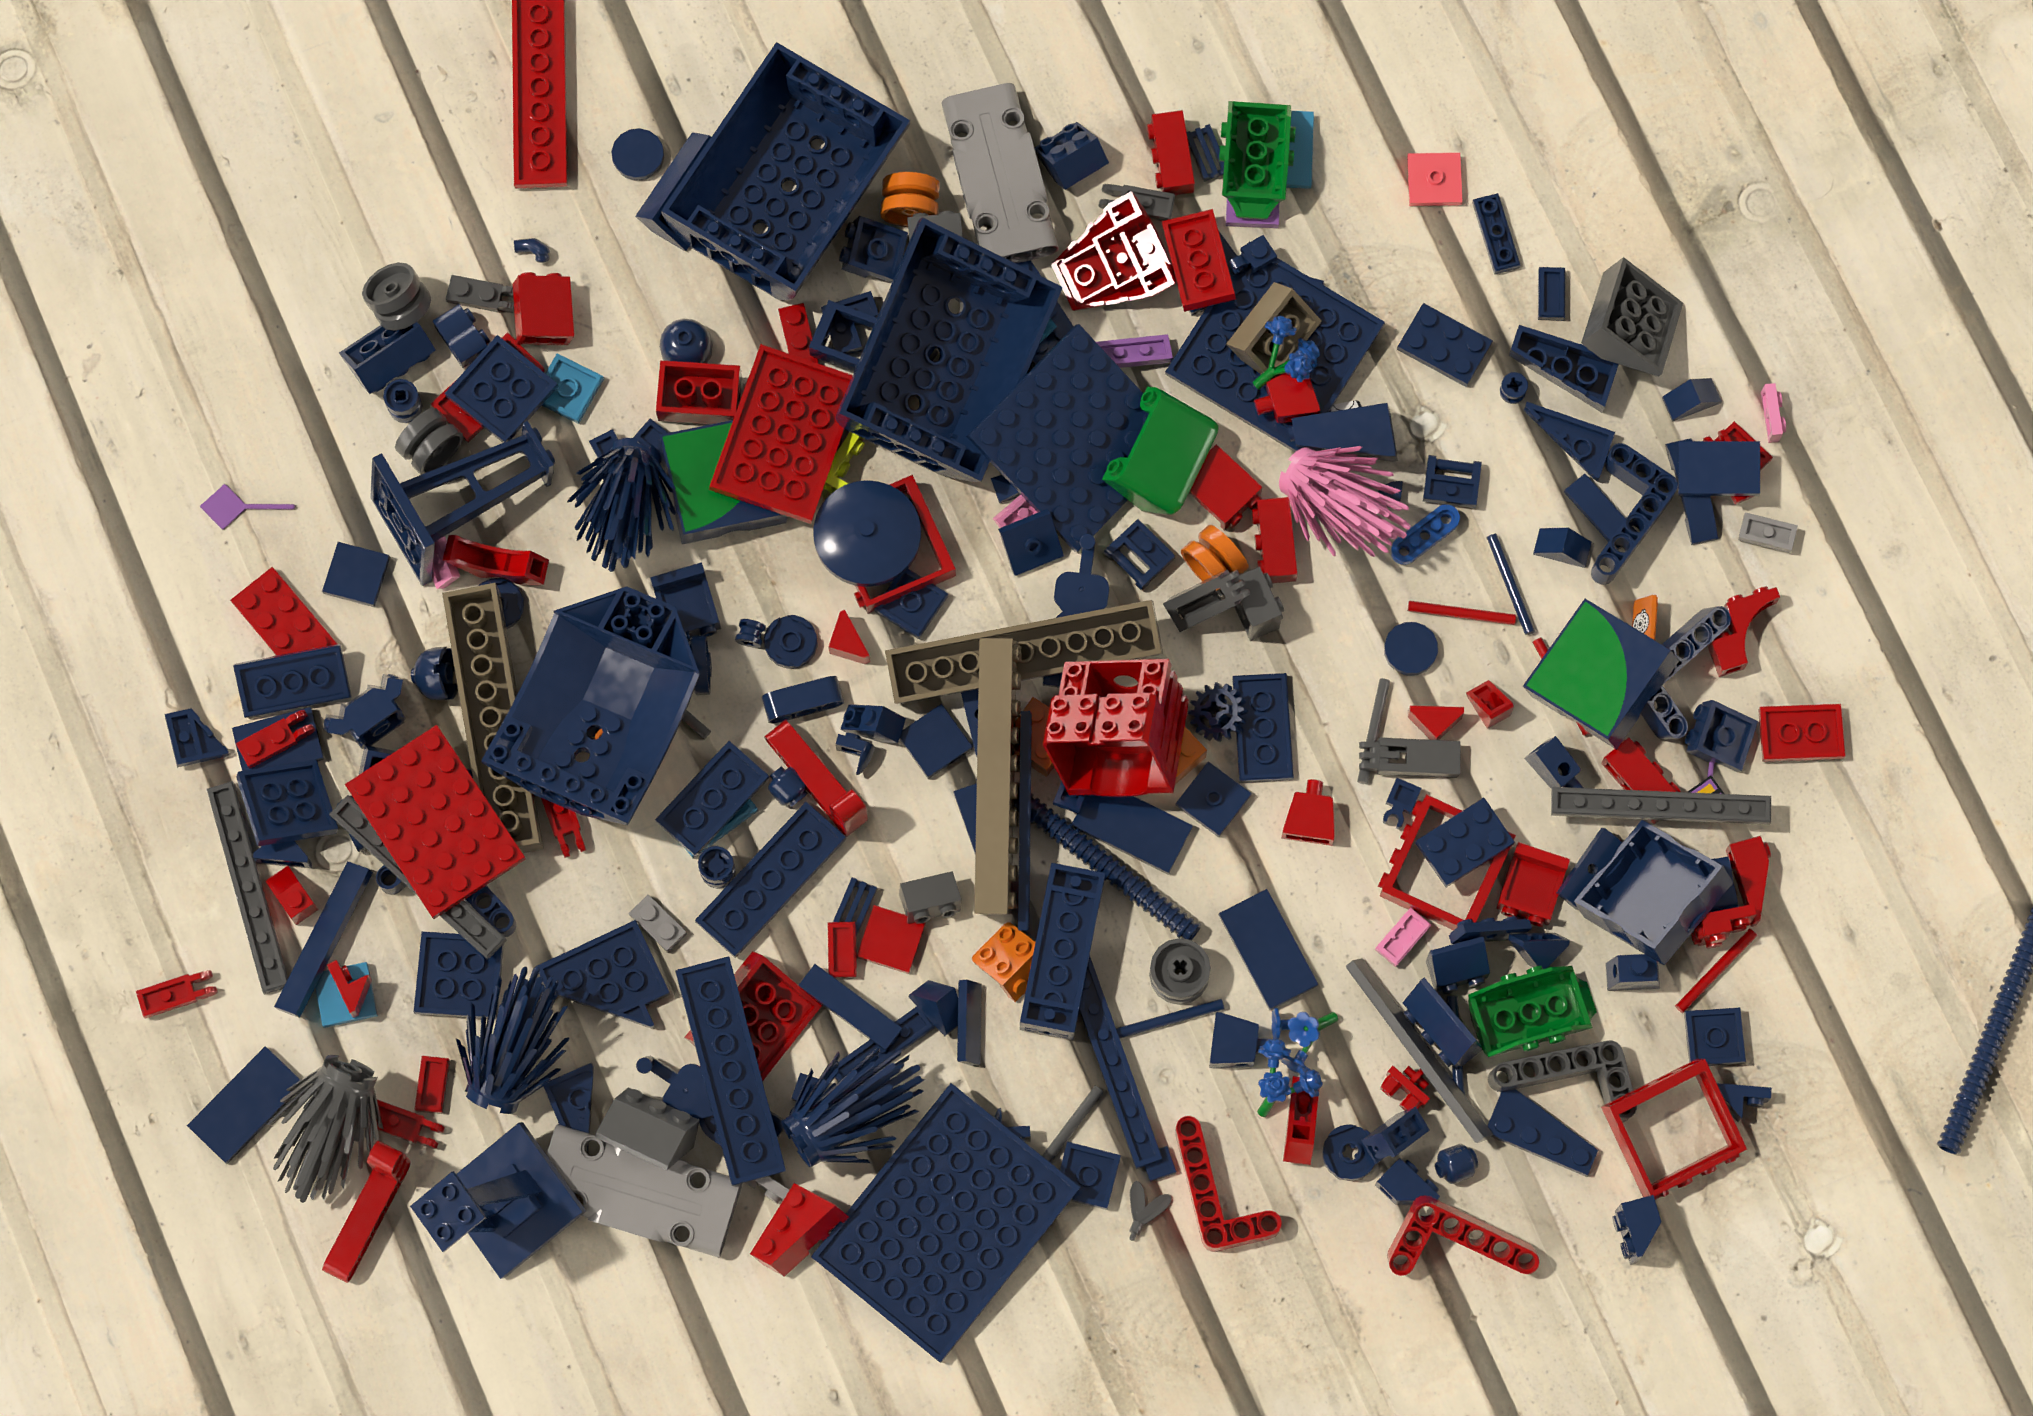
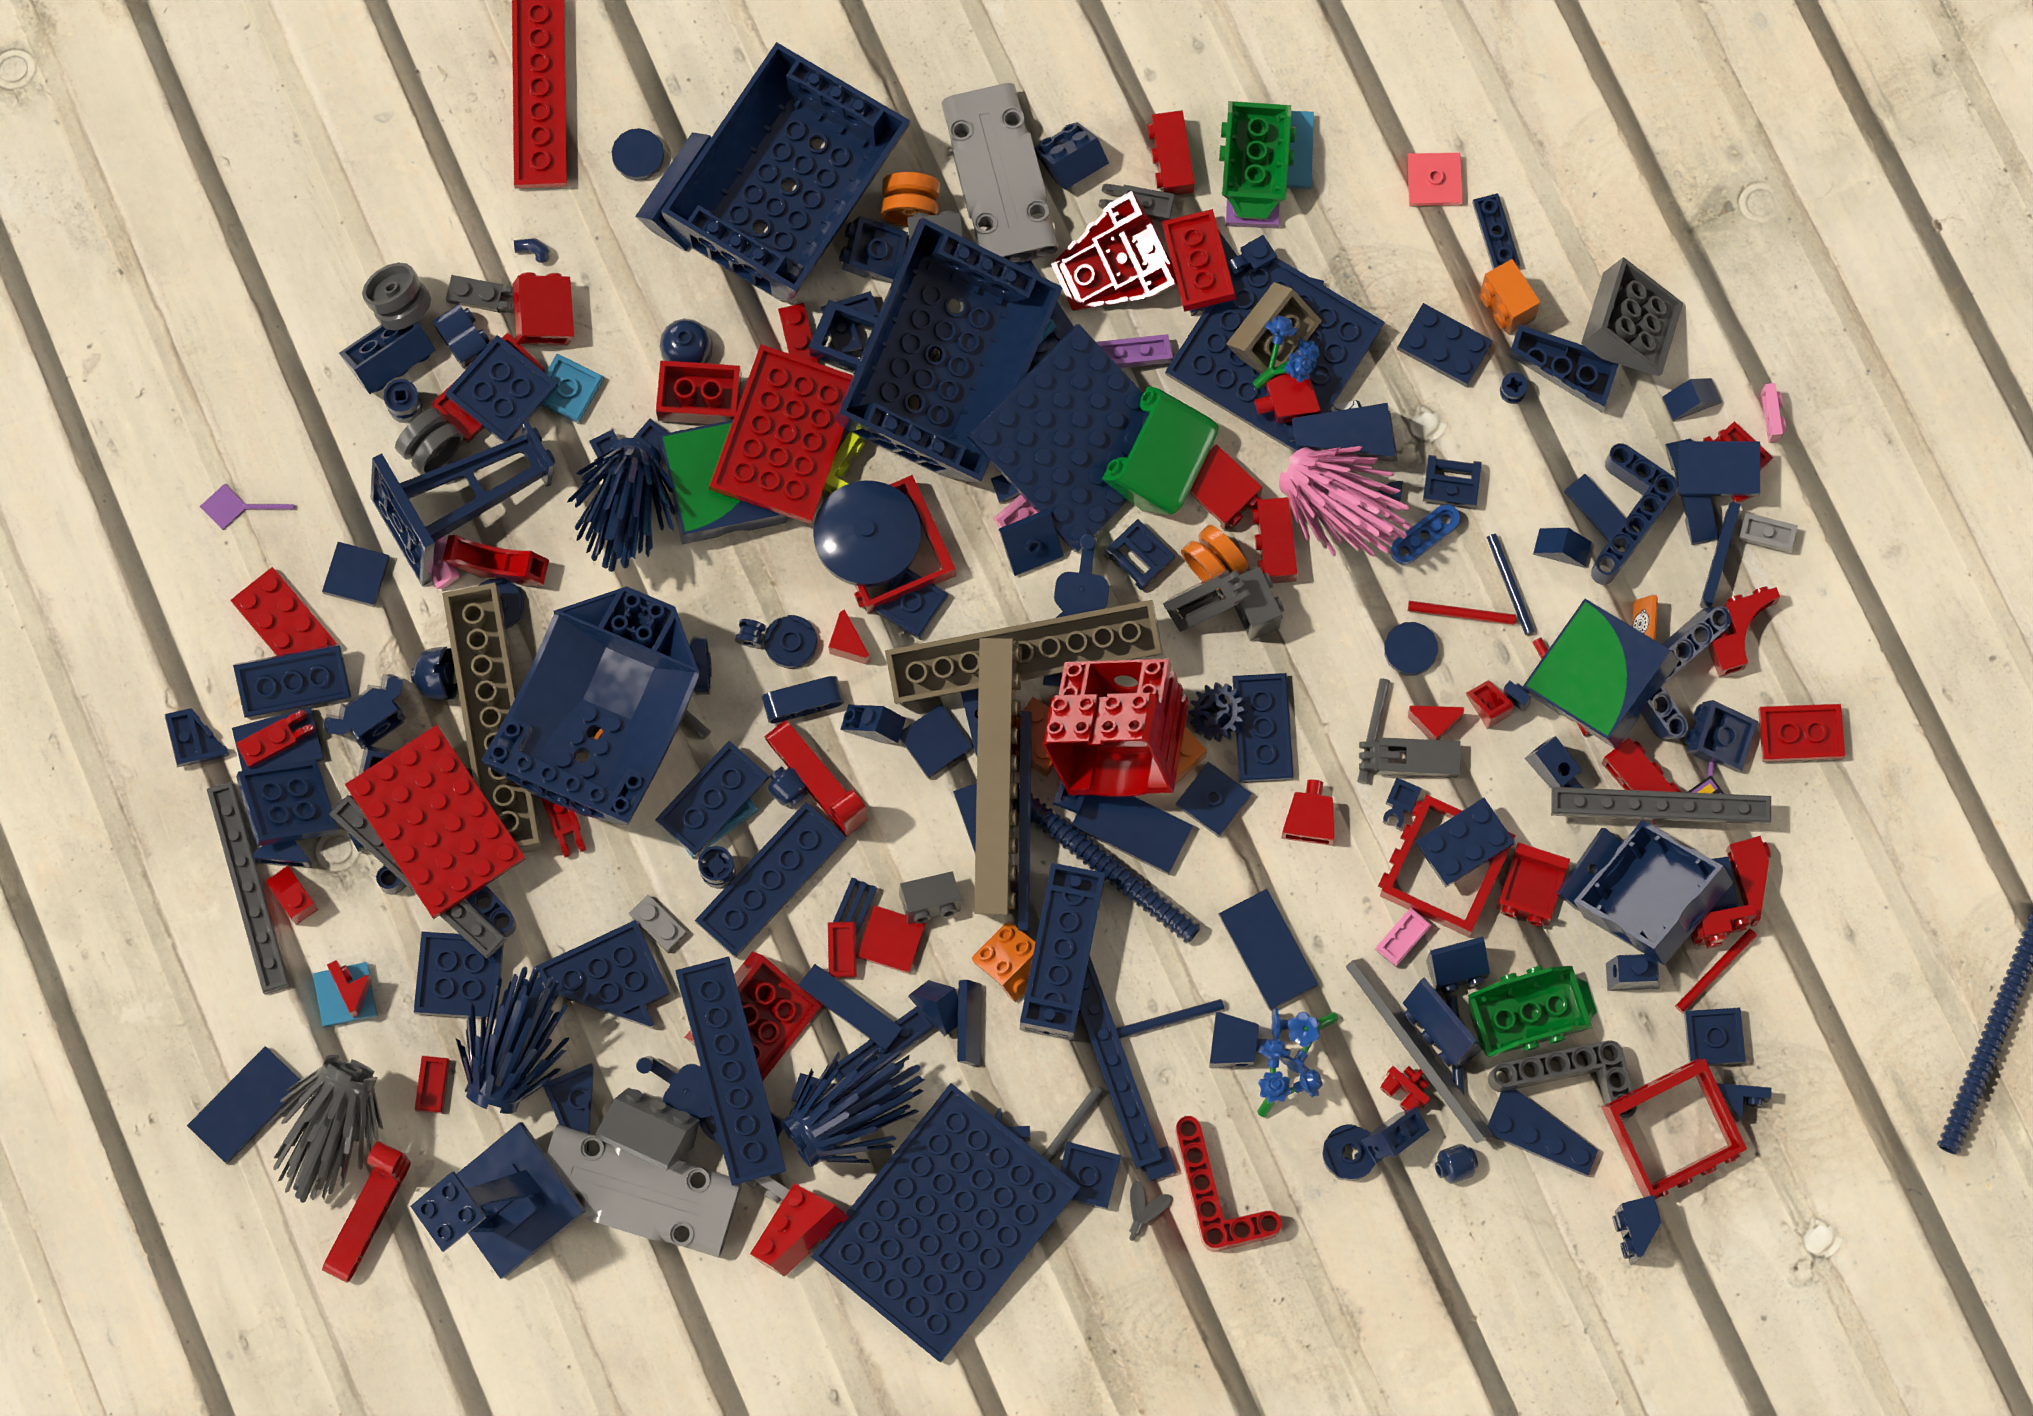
(173, 994): red hinge -> none
(323, 939): dark blue tile -> none
(406, 1124): red hinge -> none
(691, 596): dark blue panel -> none
(852, 744): dark blue plate -> none
(1182, 955): dark grey wheel -> none
(1199, 133): dark blue tile -> none
(1300, 1127): red slope -> none
(1403, 1184): dark blue slope -> none
(1458, 1234): red beam -> none
(1489, 929): dark blue tile -> none
(1509, 297): none -> orange brick
(1517, 695): none -> dark blue plate
(1539, 948): dark blue slope -> none
(1551, 293): dark blue tile -> none
(1579, 439): dark blue wing -> none
(1720, 555): none -> dark blue tile

